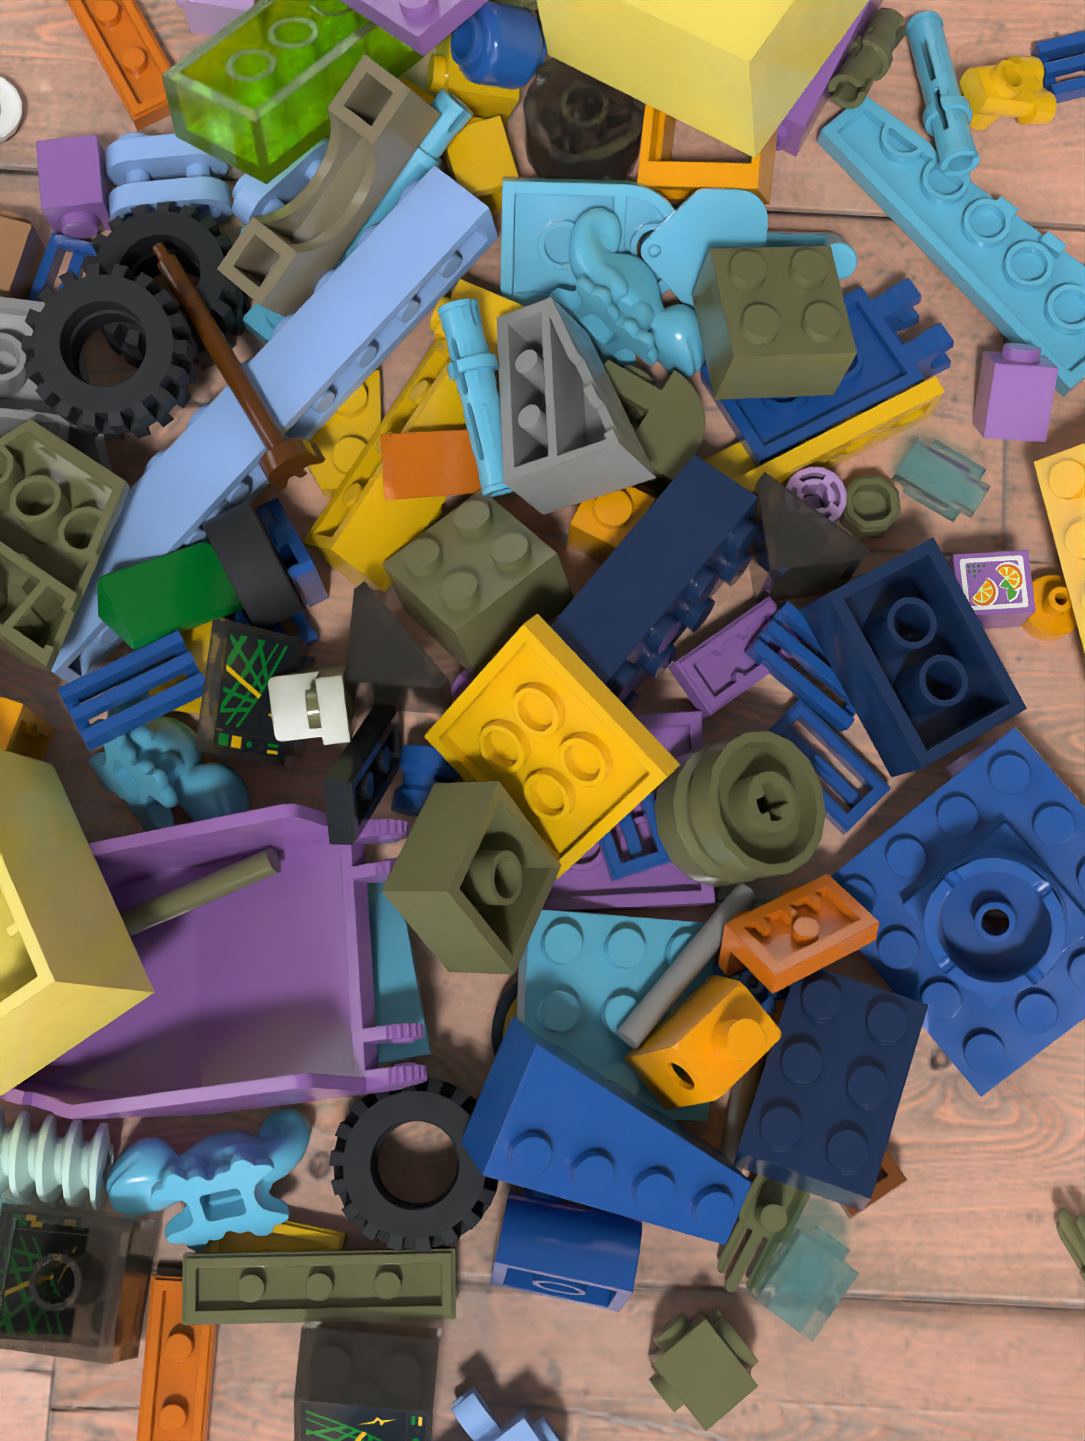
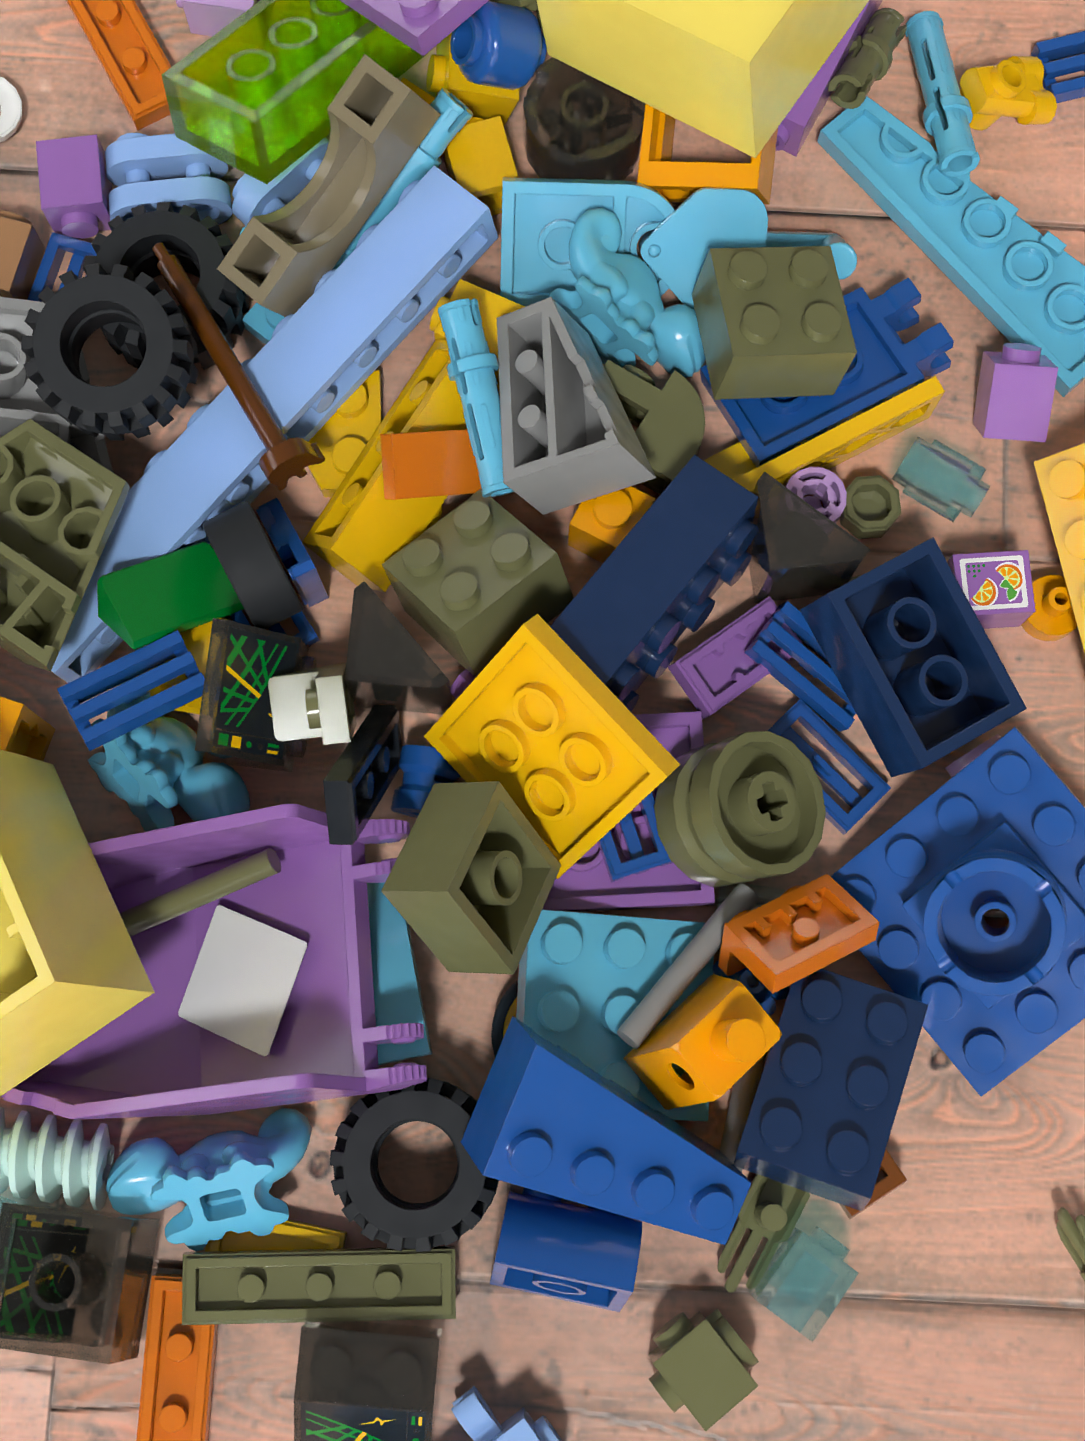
(242, 980): none -> white sticker

